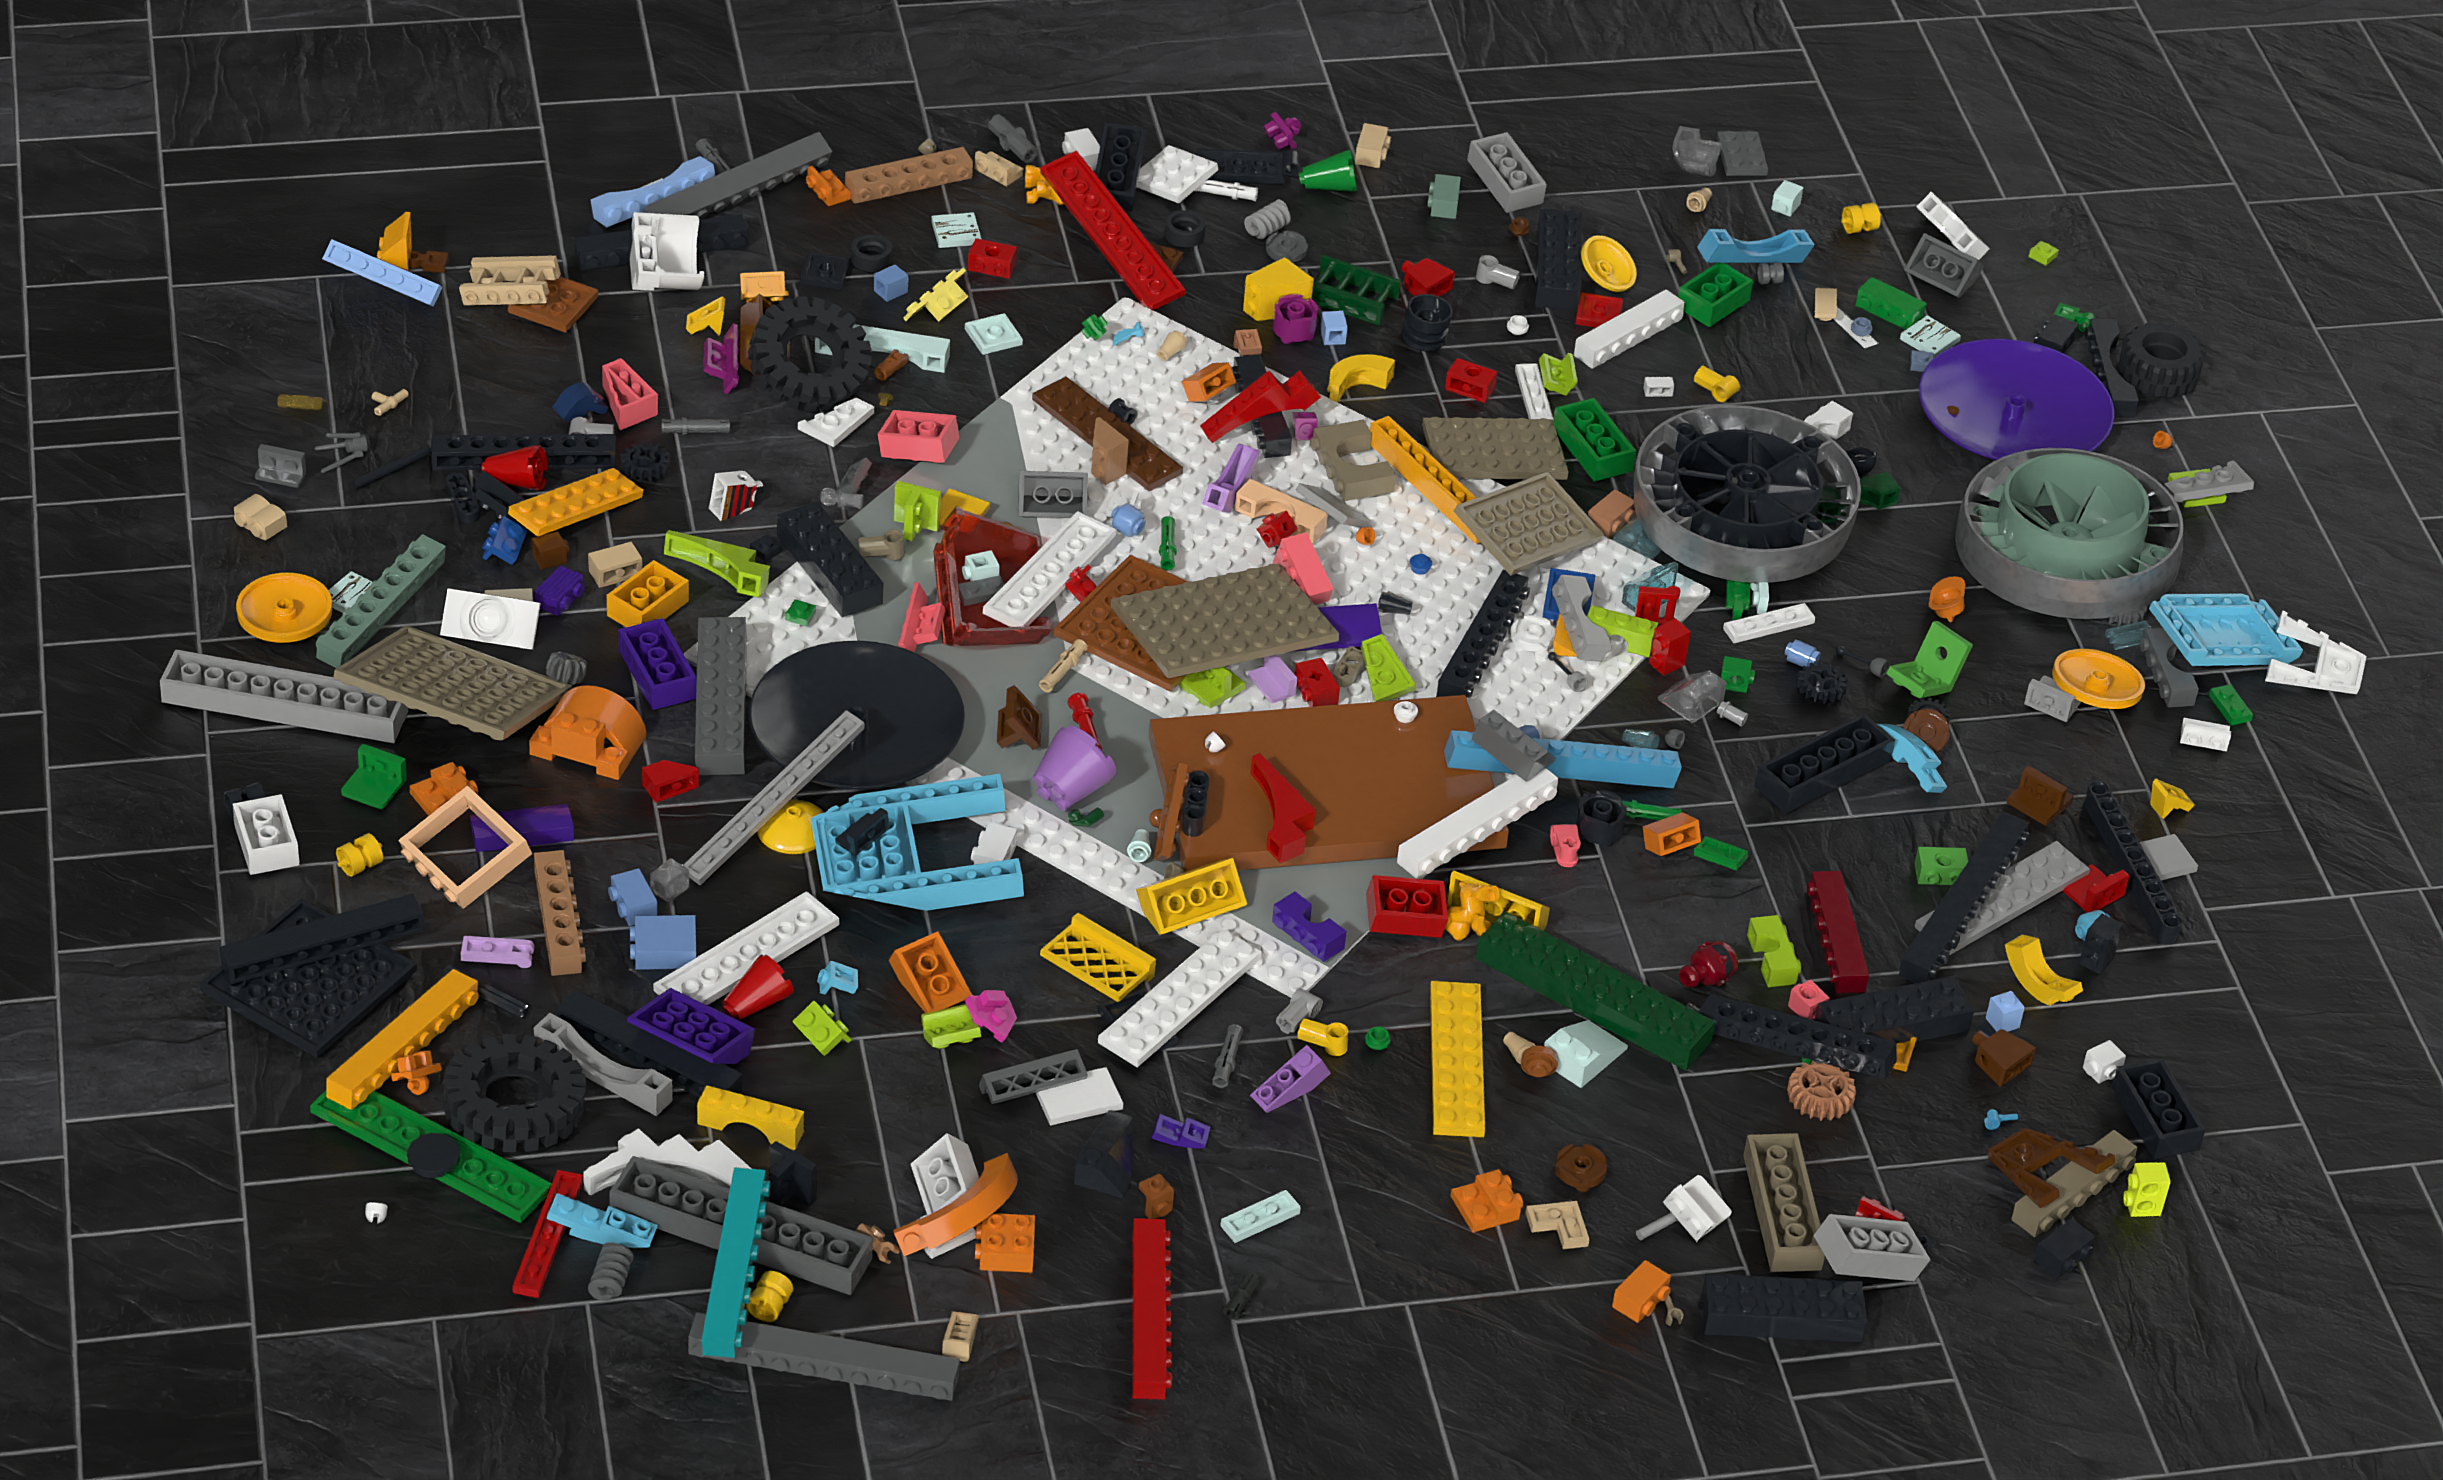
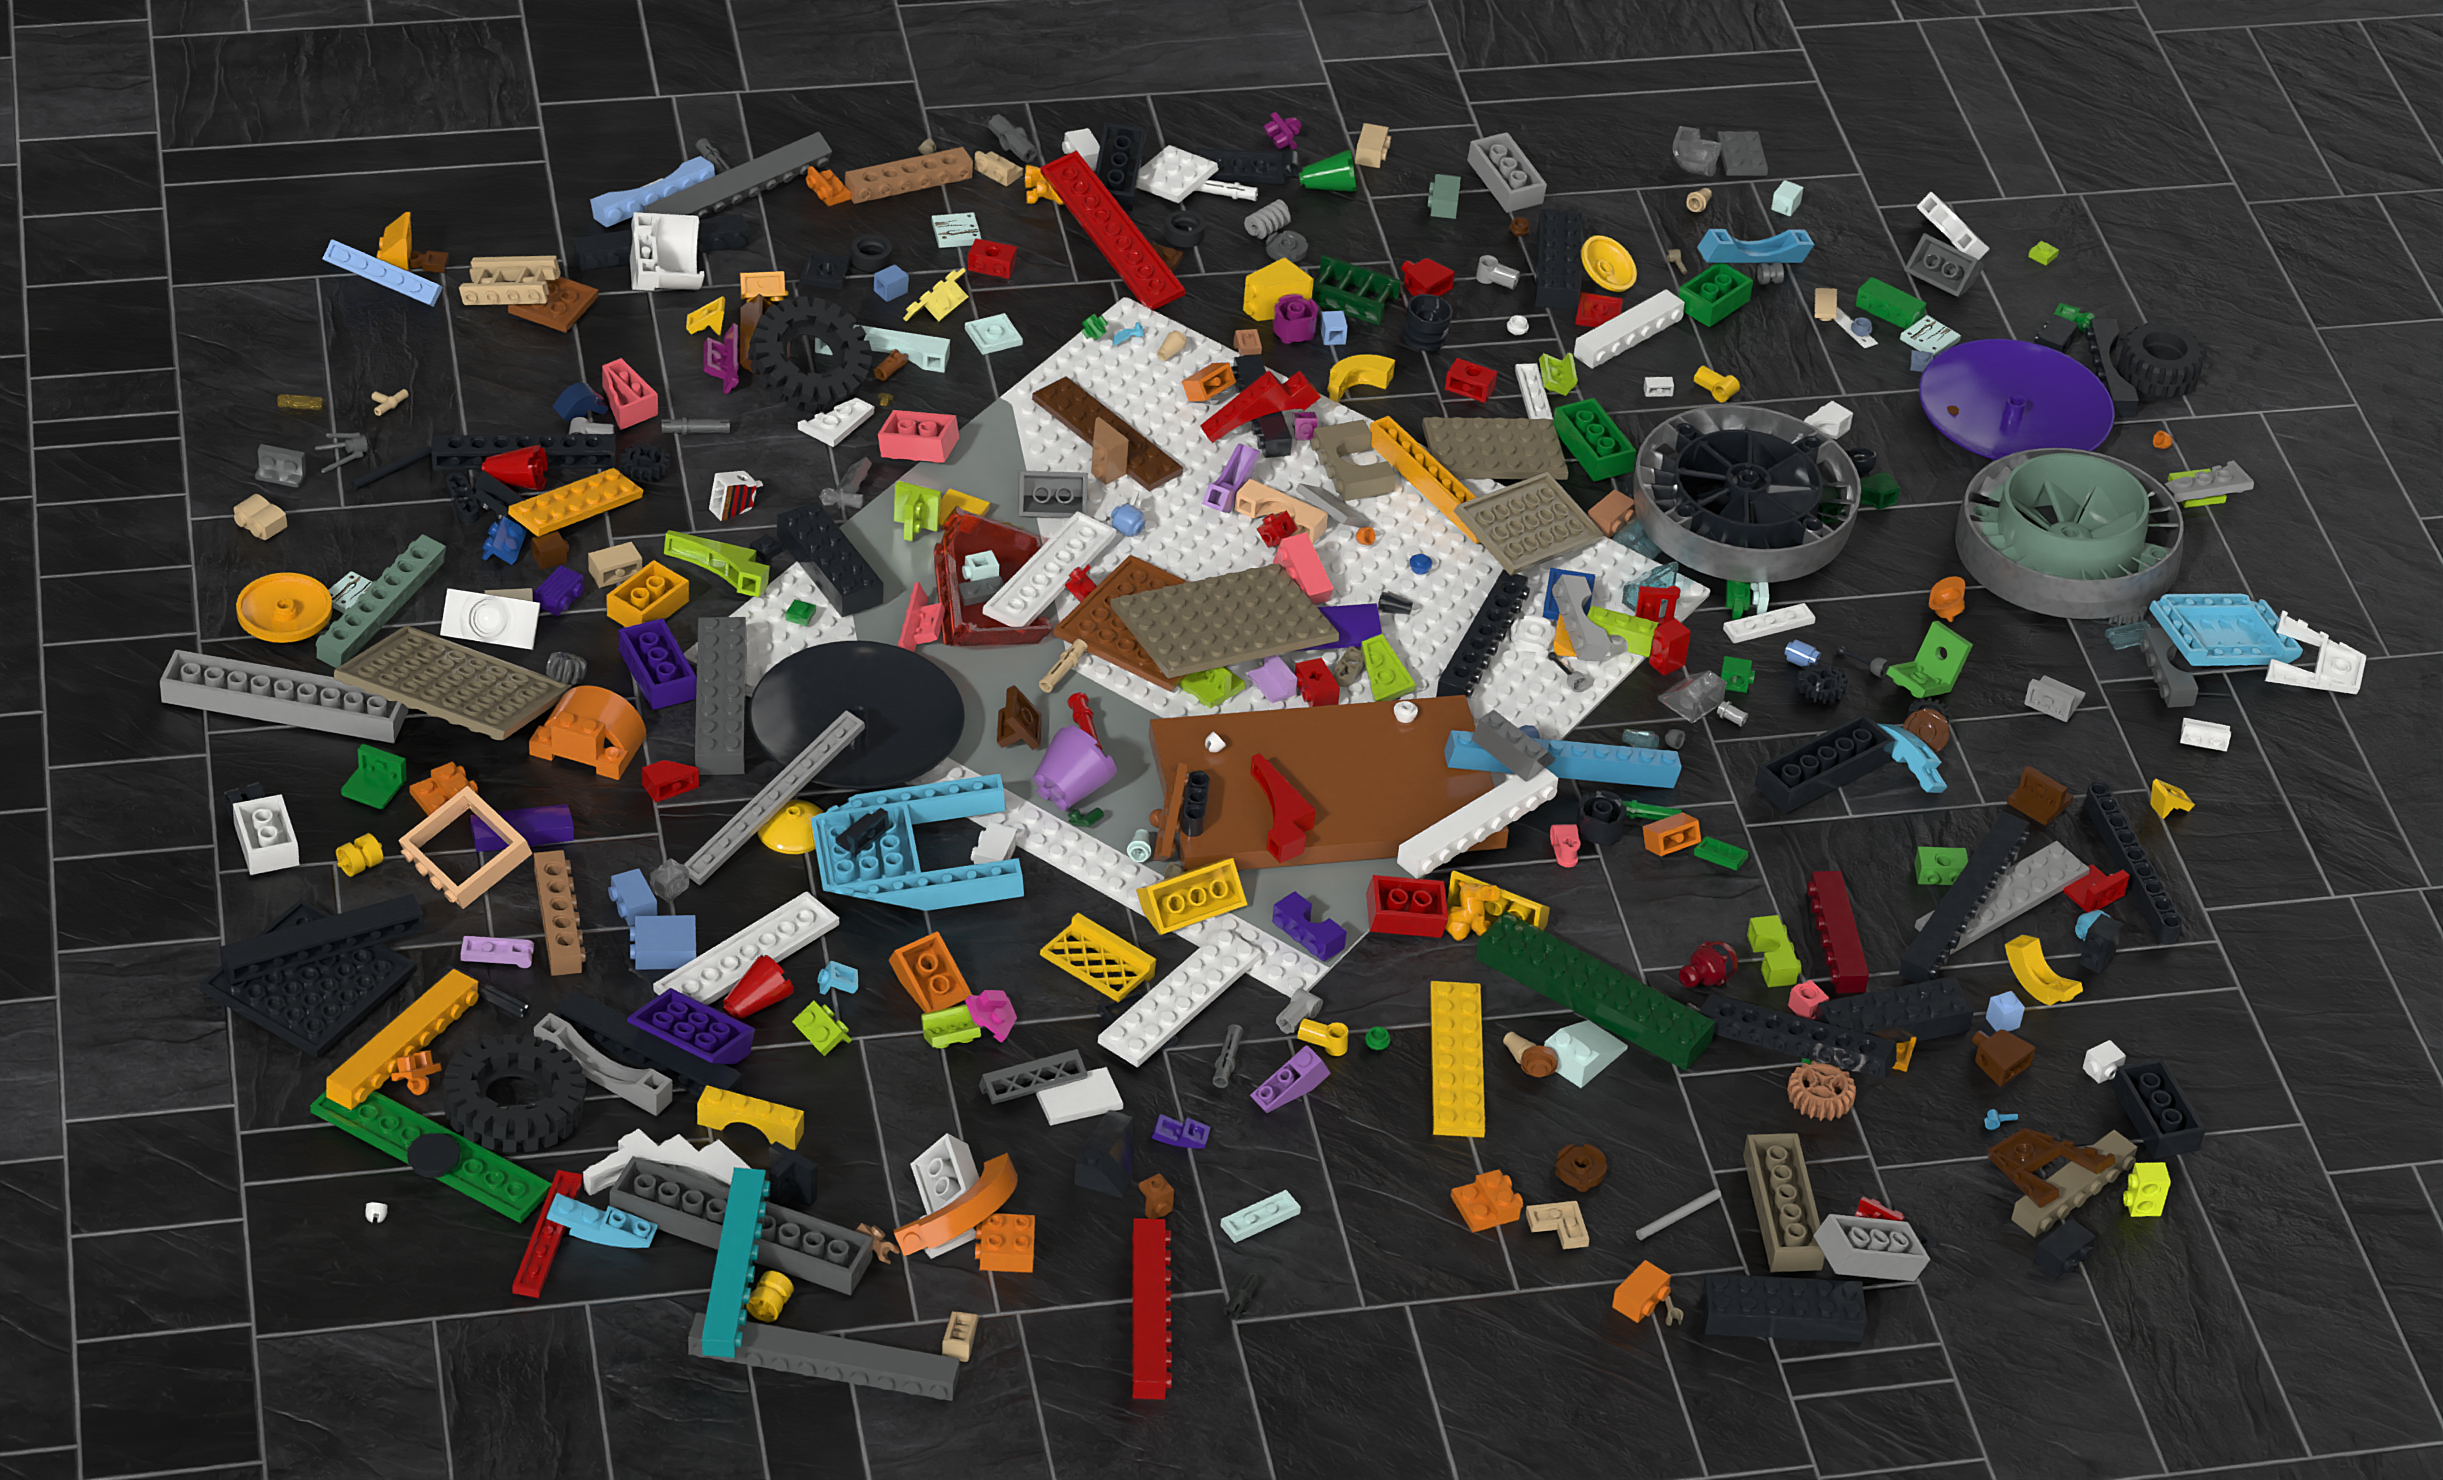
(610, 1271): dark grey piece -> none
(889, 545): dark tan piece -> none
(1123, 411): black bush -> none
(1167, 558): green pin -> none
(1697, 1207): white bracket -> none
(1859, 218): yellow wheel -> none
(2098, 678): light orange dish -> none
(2169, 857): light grey tile -> none
(2230, 704): green plate -> none

